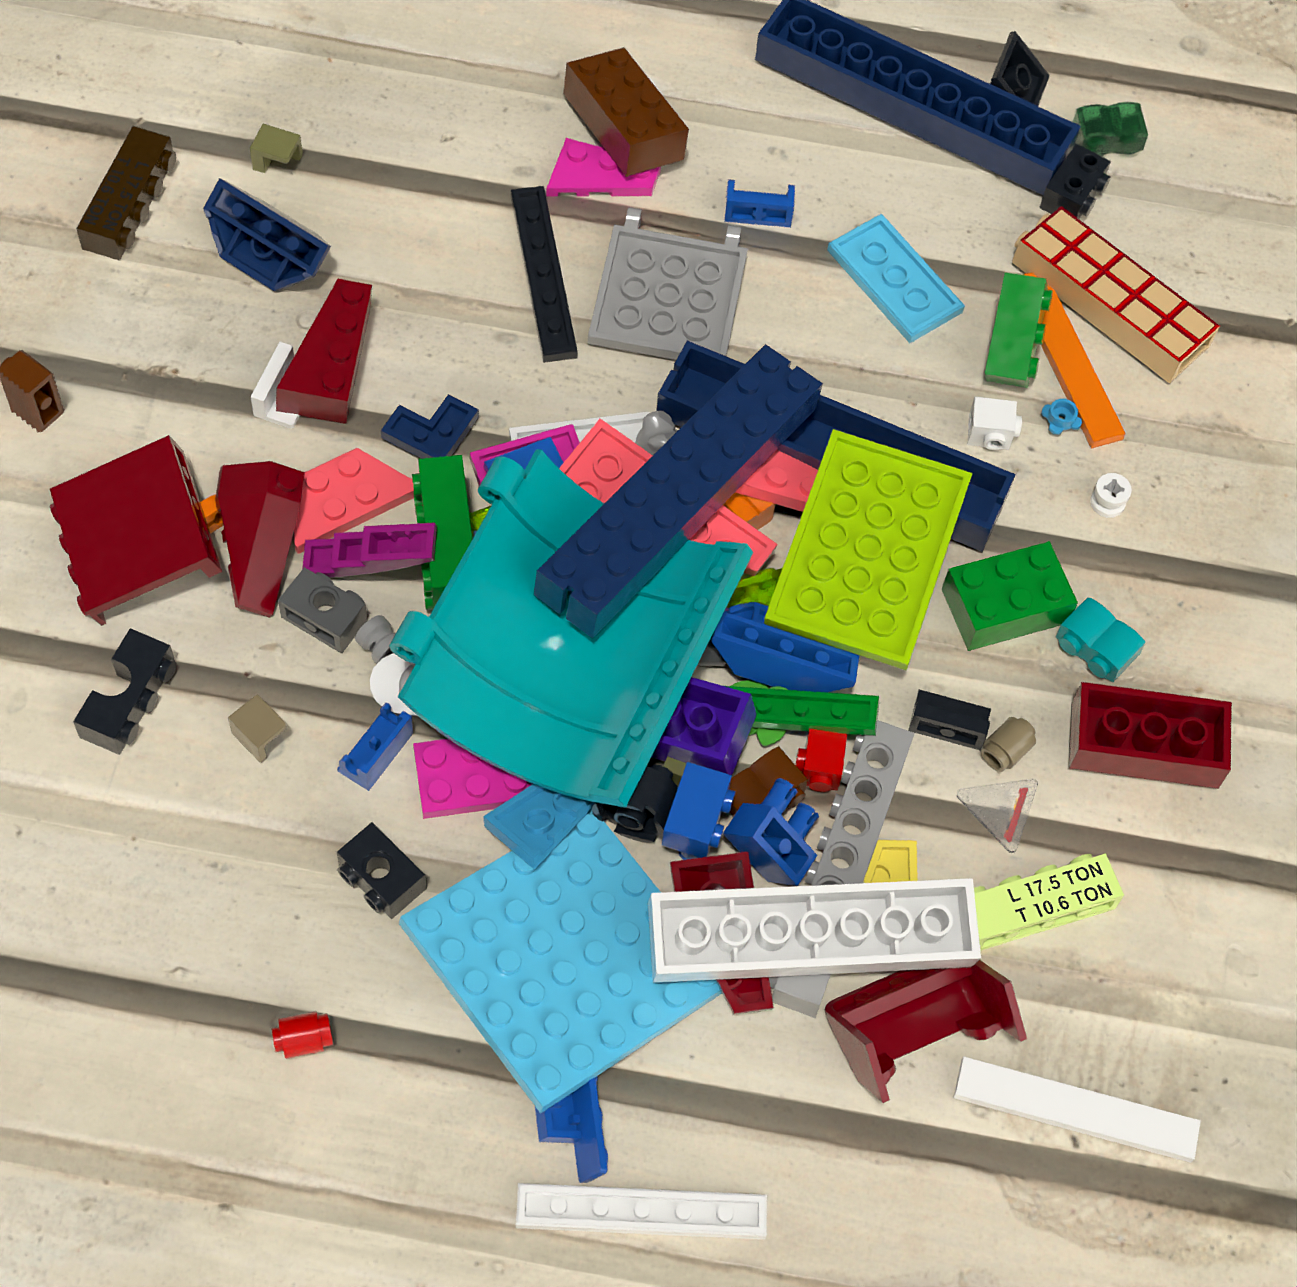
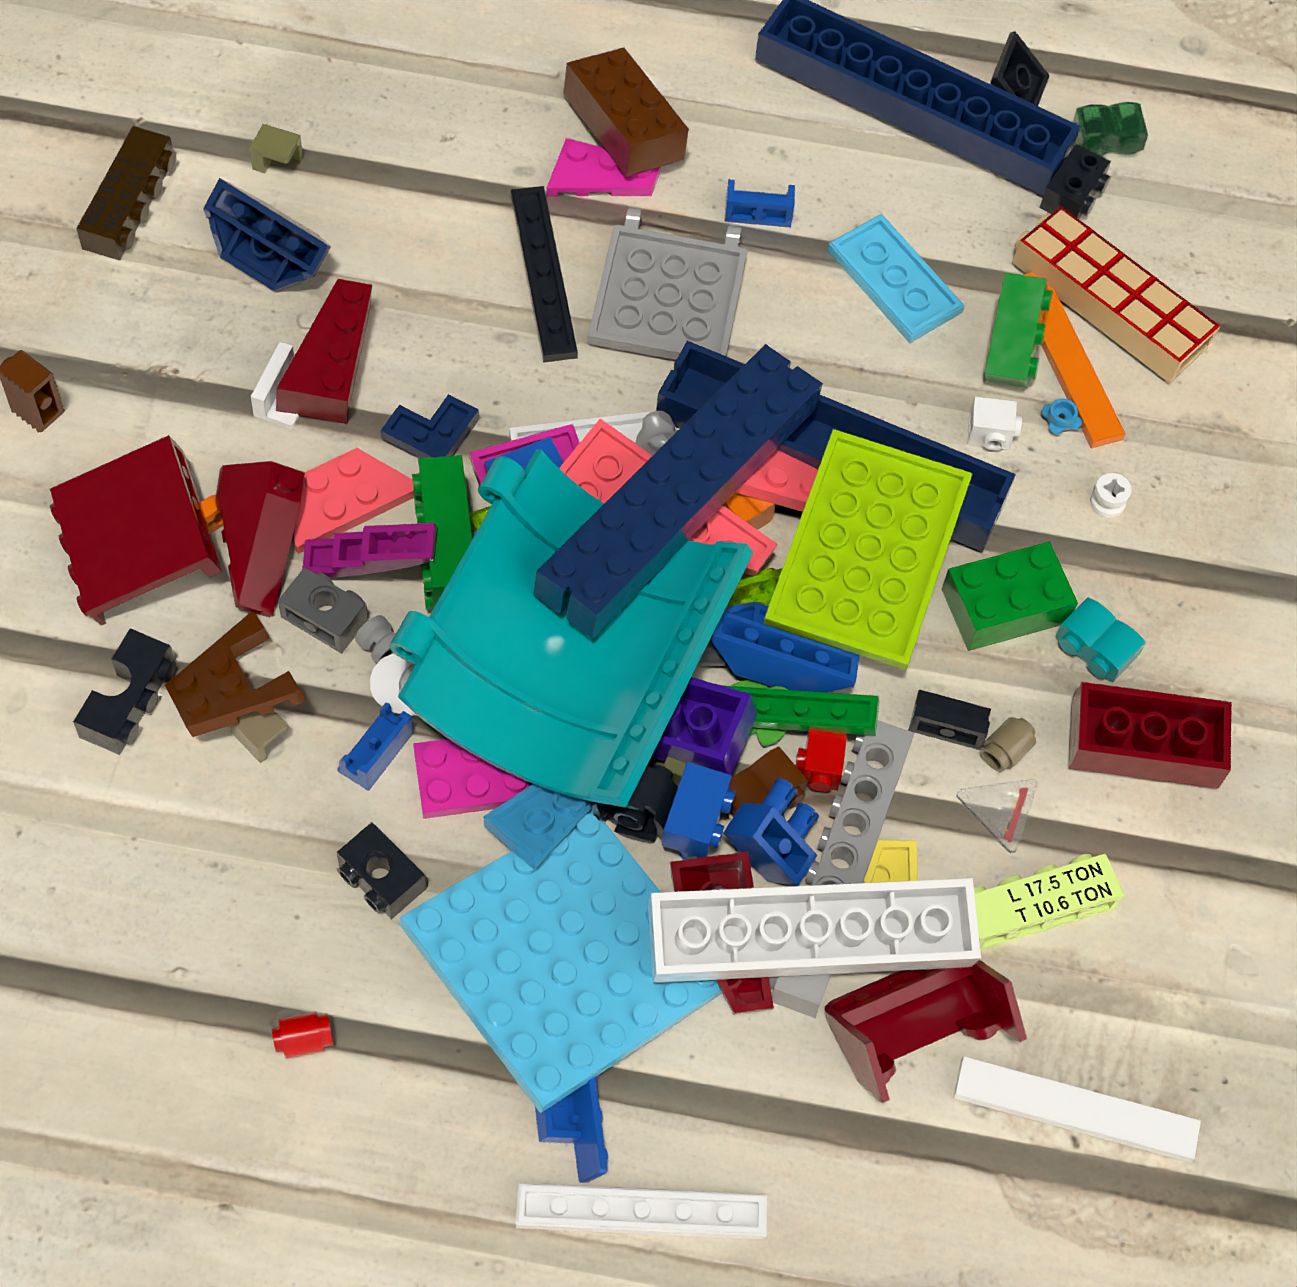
(215, 689): none -> reddish brown wing

